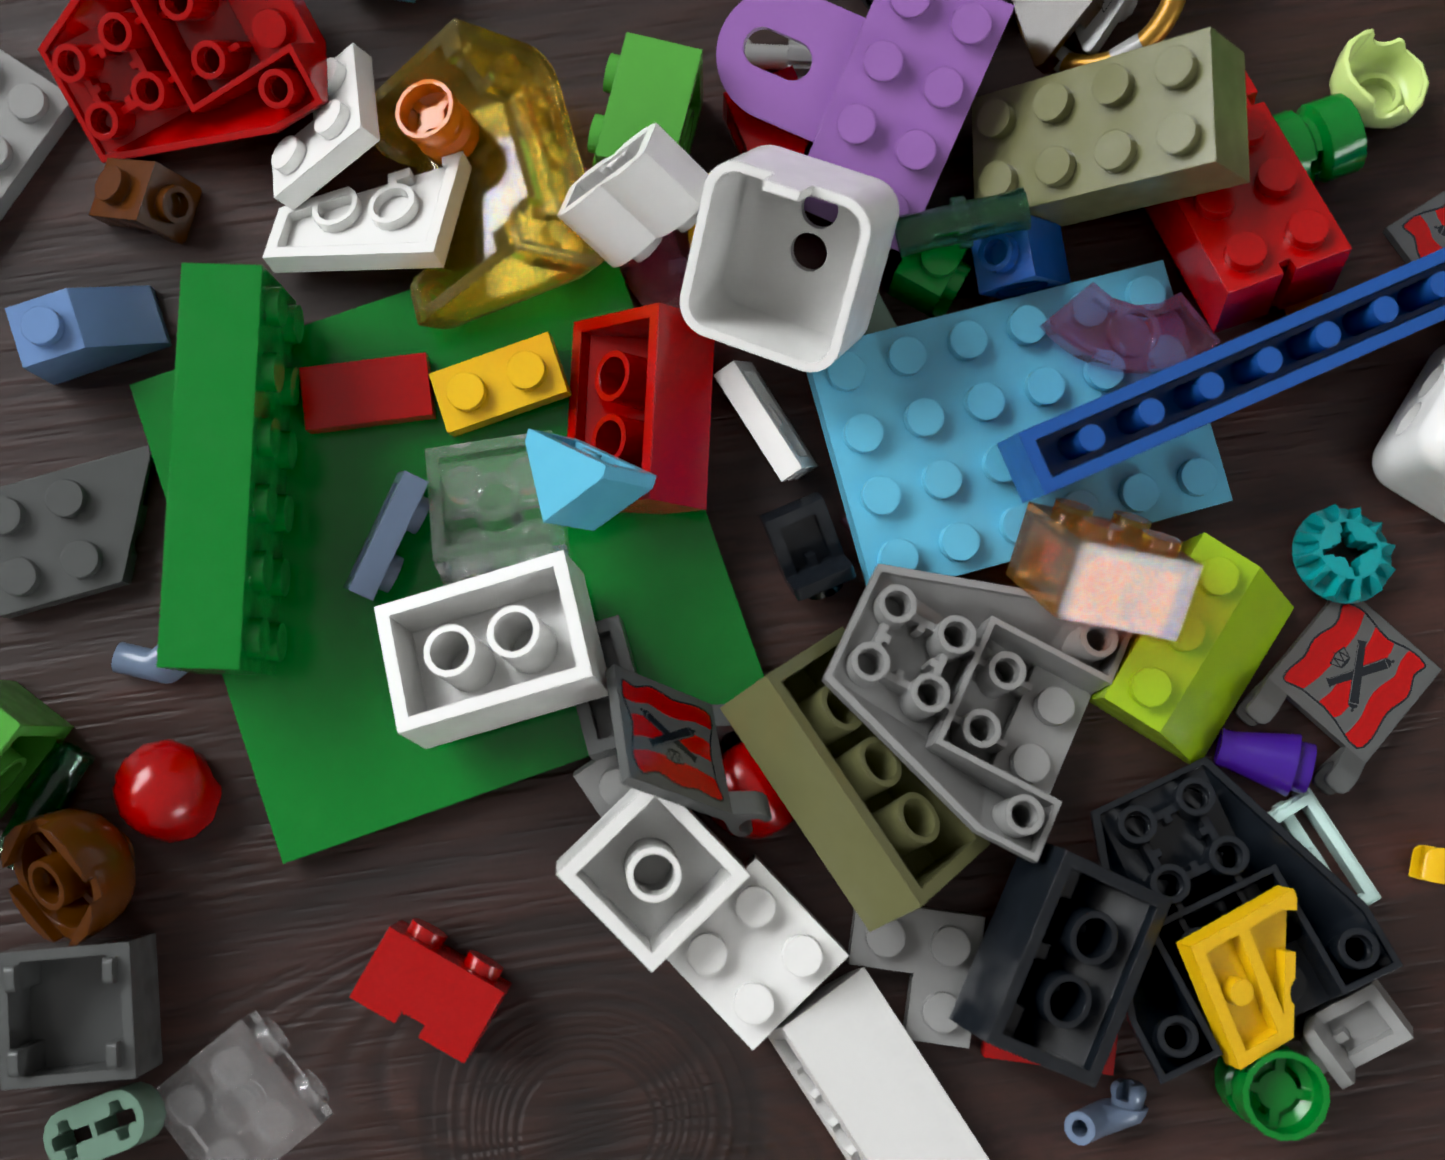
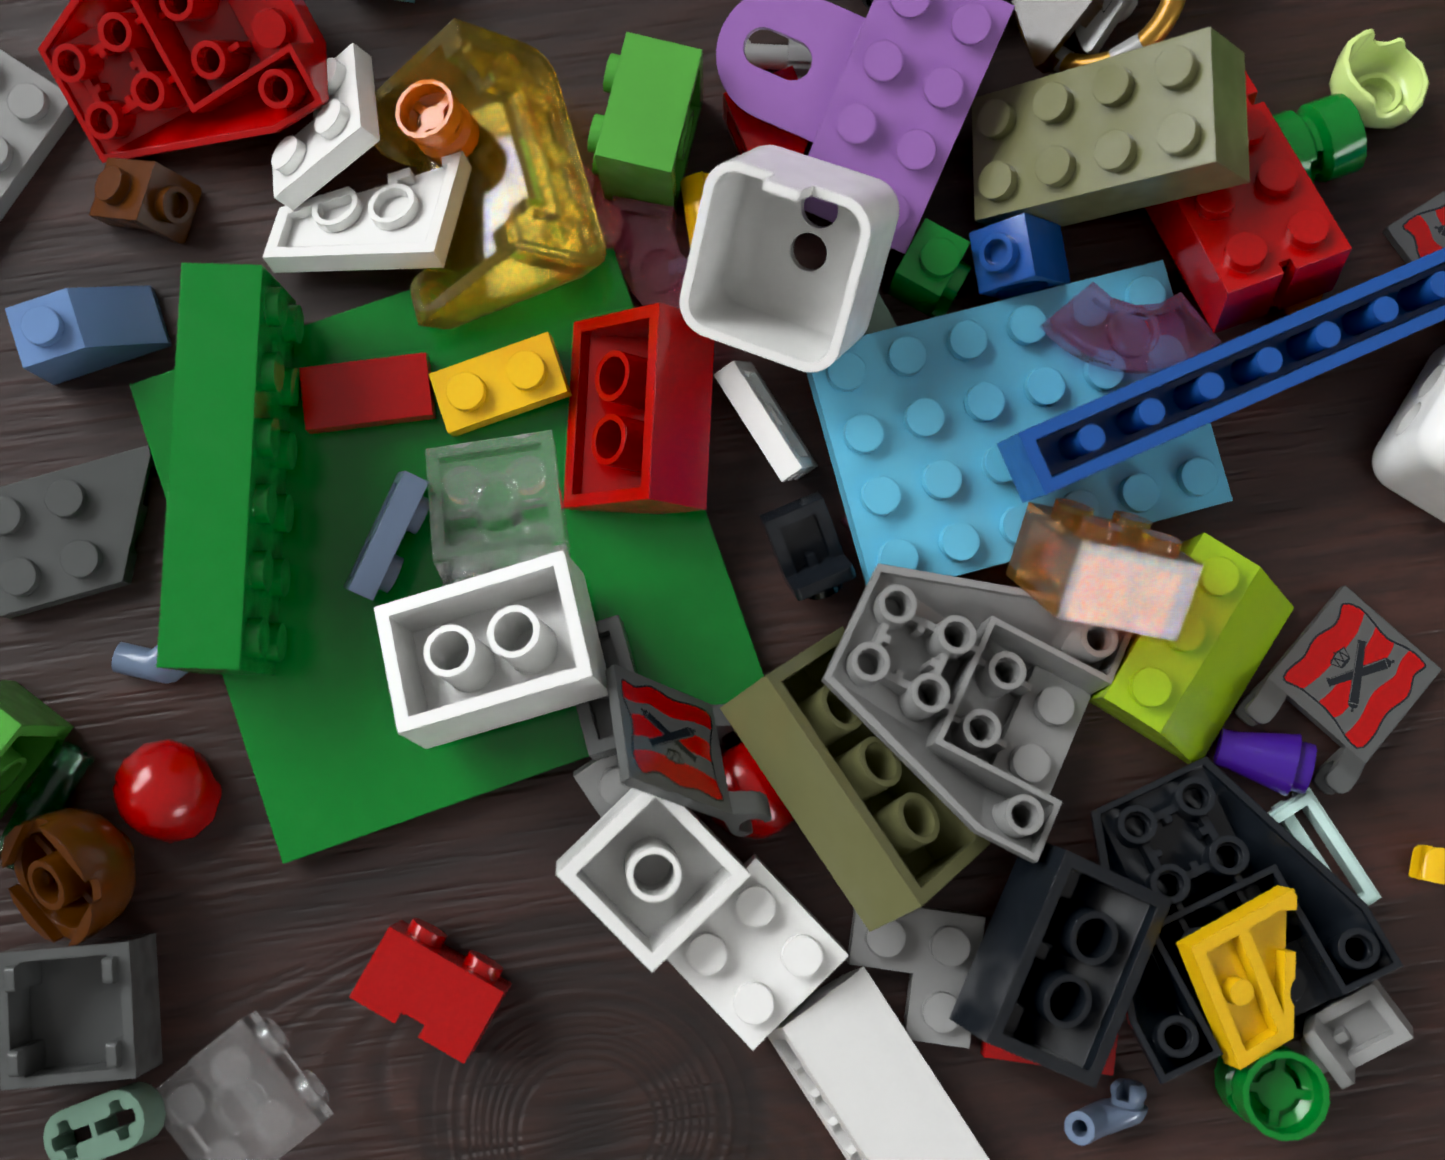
(580, 482): medium azure slope -> none
(635, 197): white brick -> none
(963, 222): clear green pin -> none
(1331, 575): teal gear -> none

